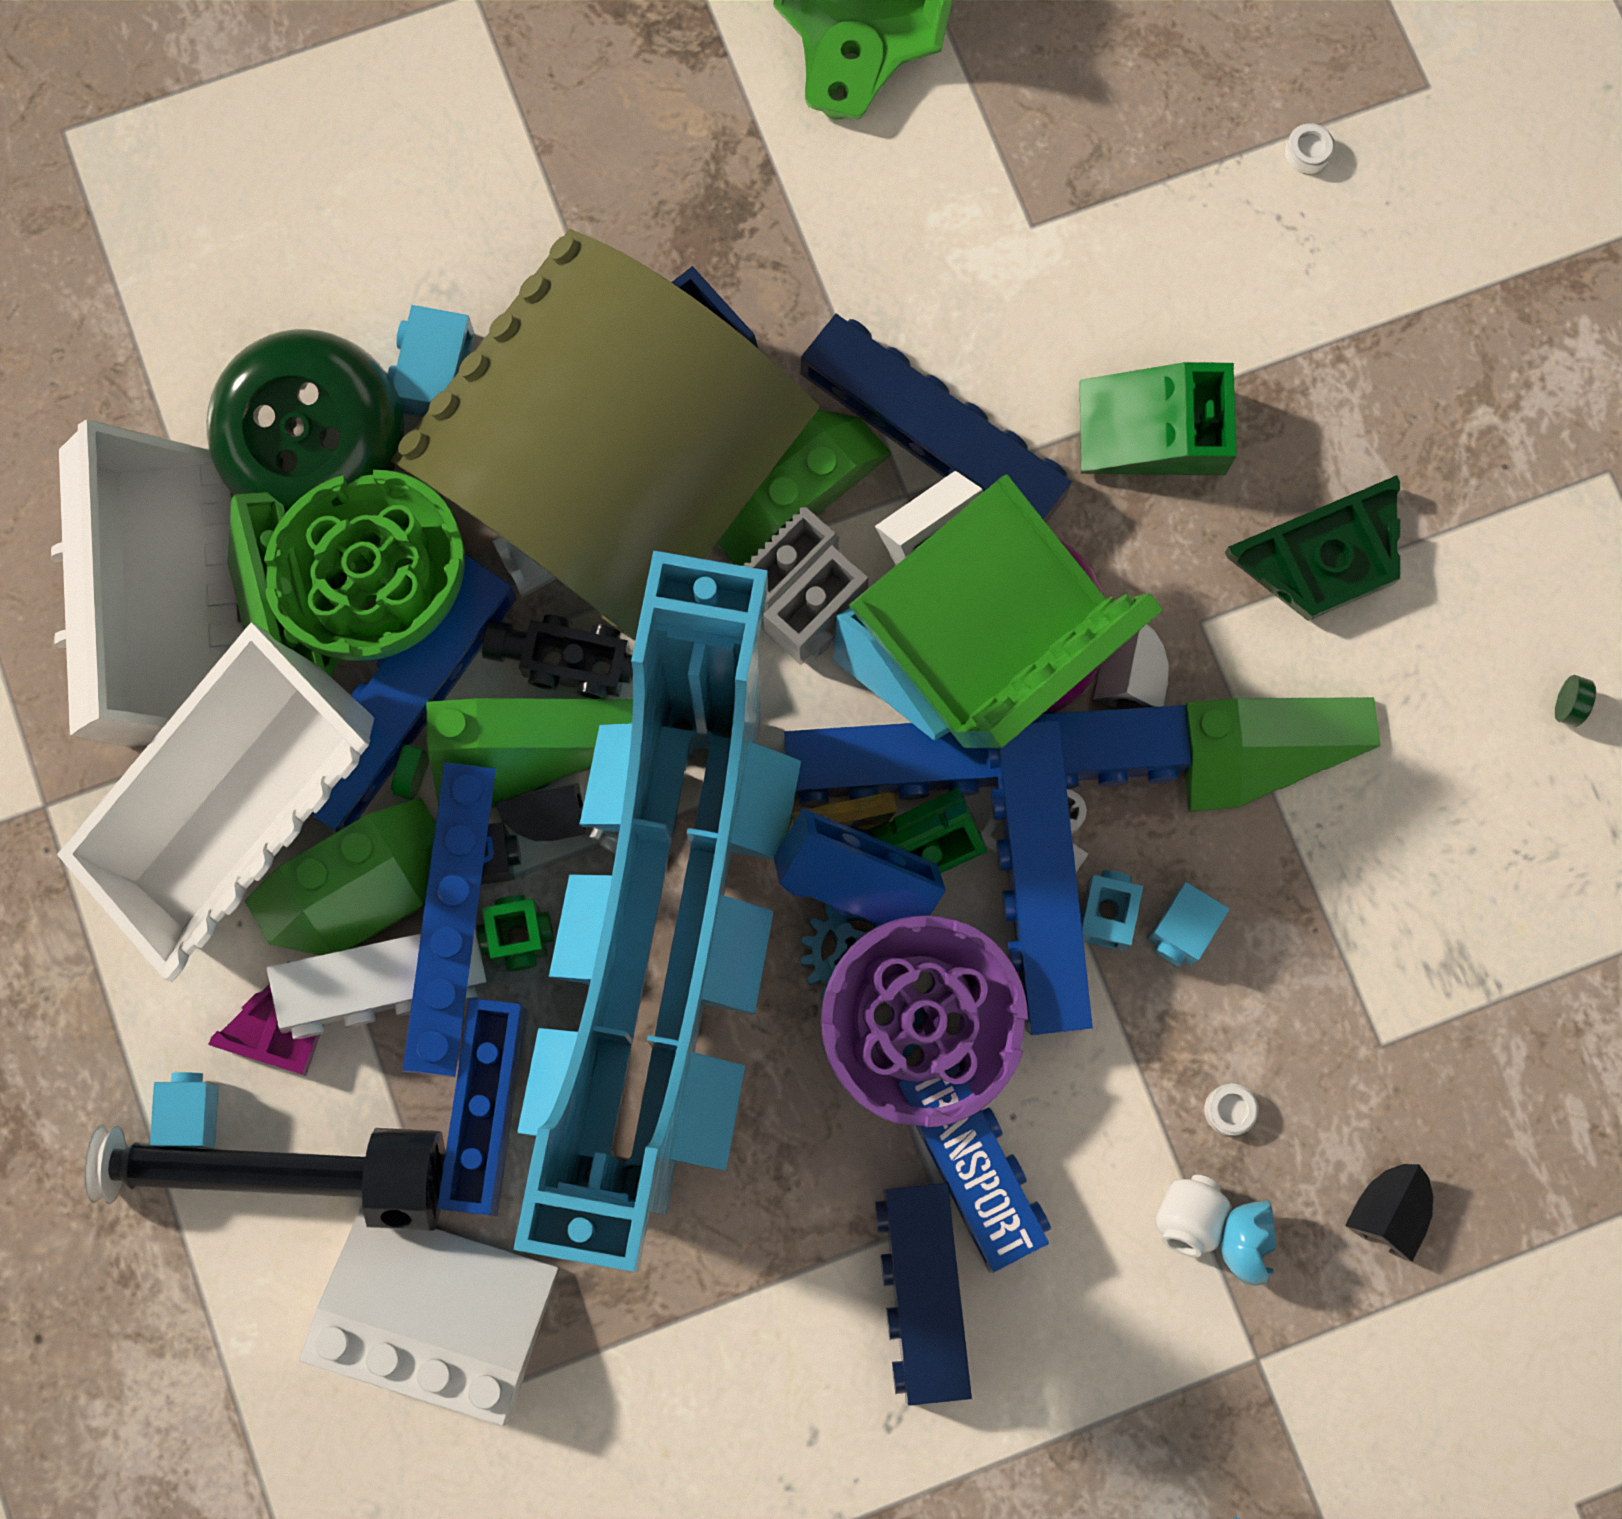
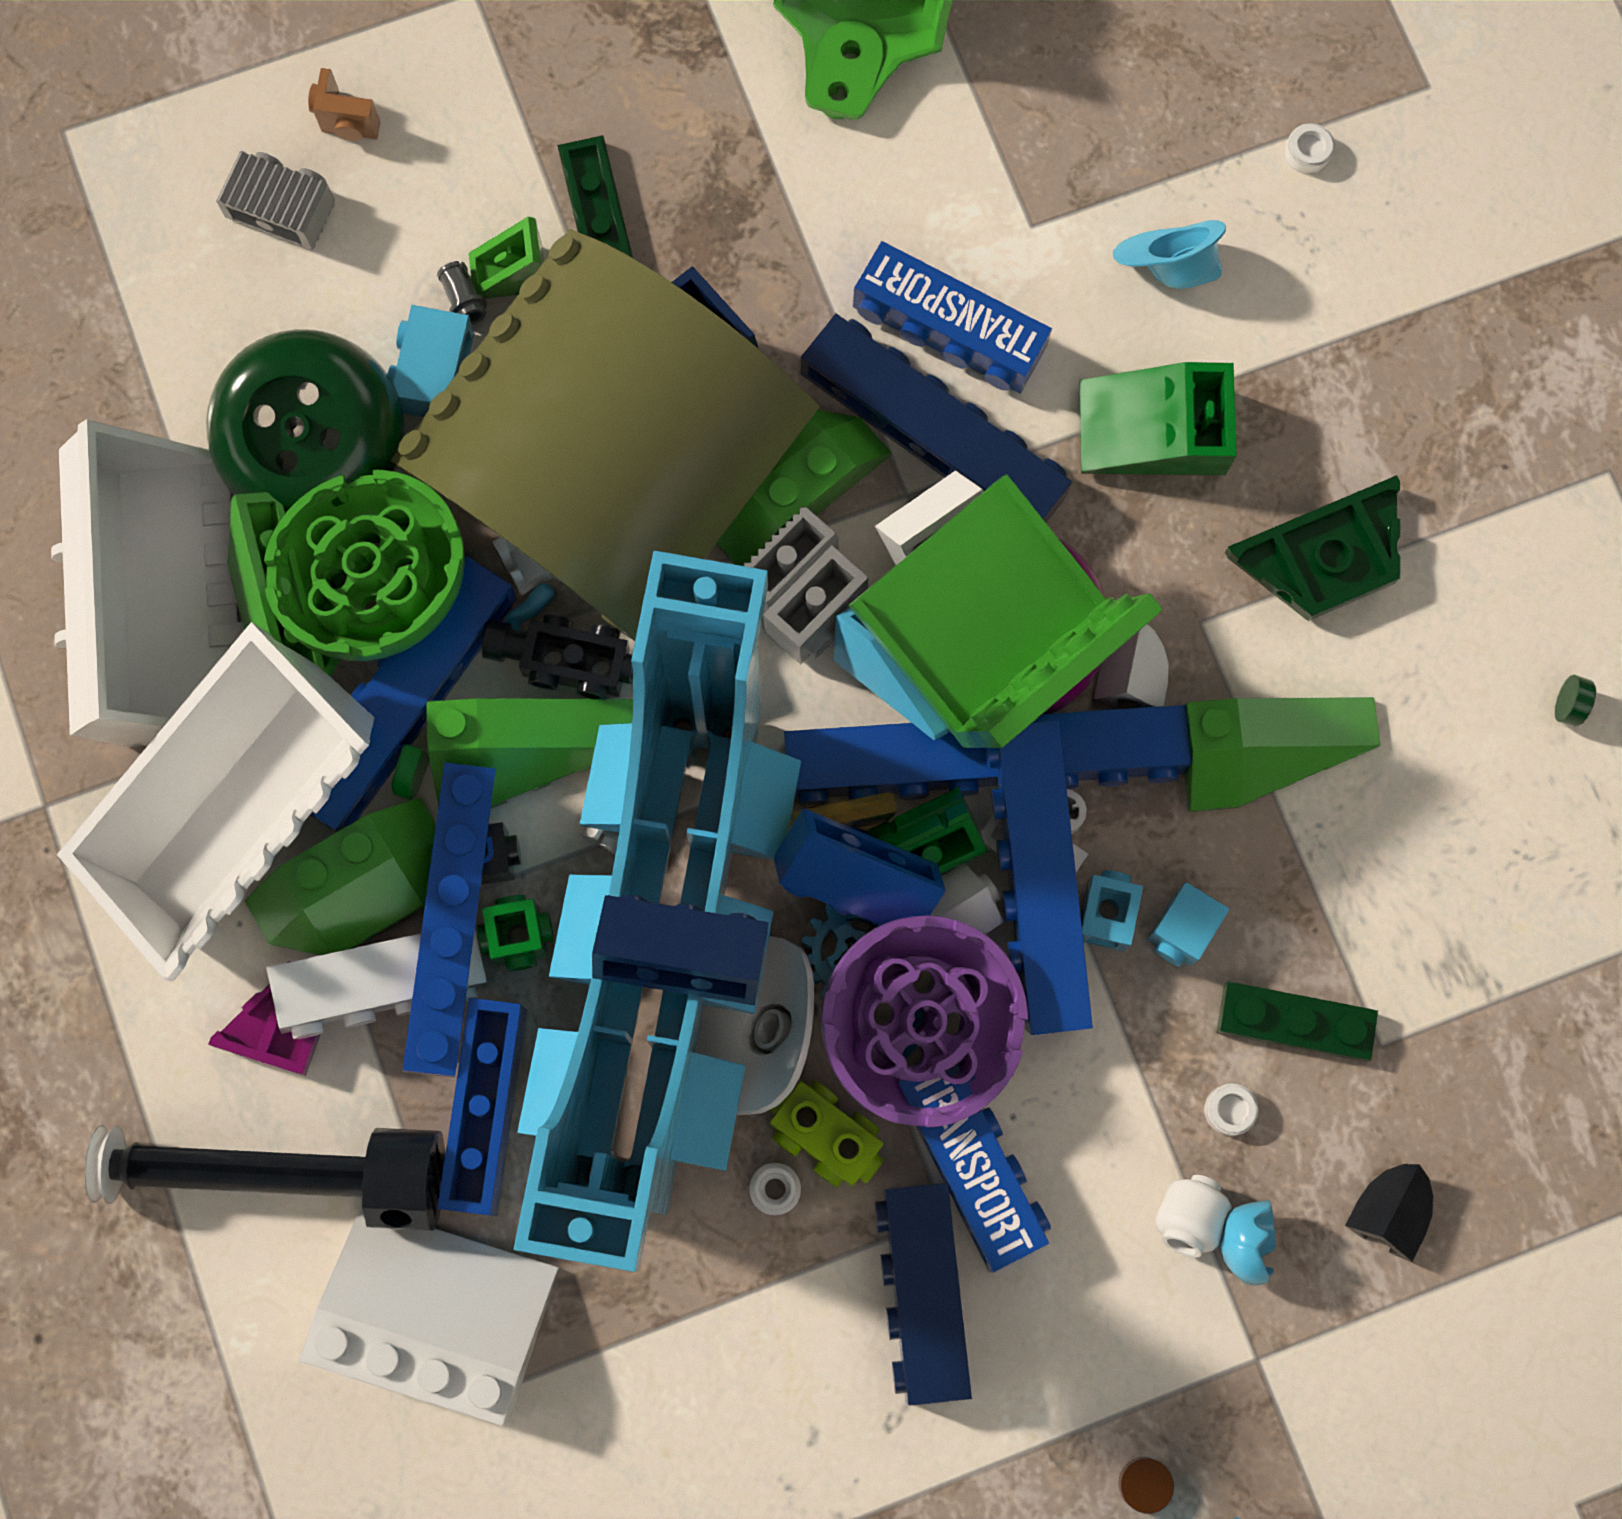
(184, 1112): medium azure brick -> none
(276, 198): none -> light grey brick
(342, 115): none -> medium nougat bracket
(461, 291): none -> dark grey pin
(507, 260): none -> bright green slope
(531, 606): none -> medium azure piece
(545, 814): black brick -> none
(594, 192): none -> dark green tile
(679, 949): none -> dark blue brick
(763, 1176): none -> white plate
(773, 1039): none -> white hat
(825, 1135): none -> lime brick
(950, 318): none -> blue brick
(969, 899): none -> white brick
(1146, 1485): none -> reddish brown tile
(1176, 255): none -> medium azure piece
(1297, 1021): none -> dark green plate

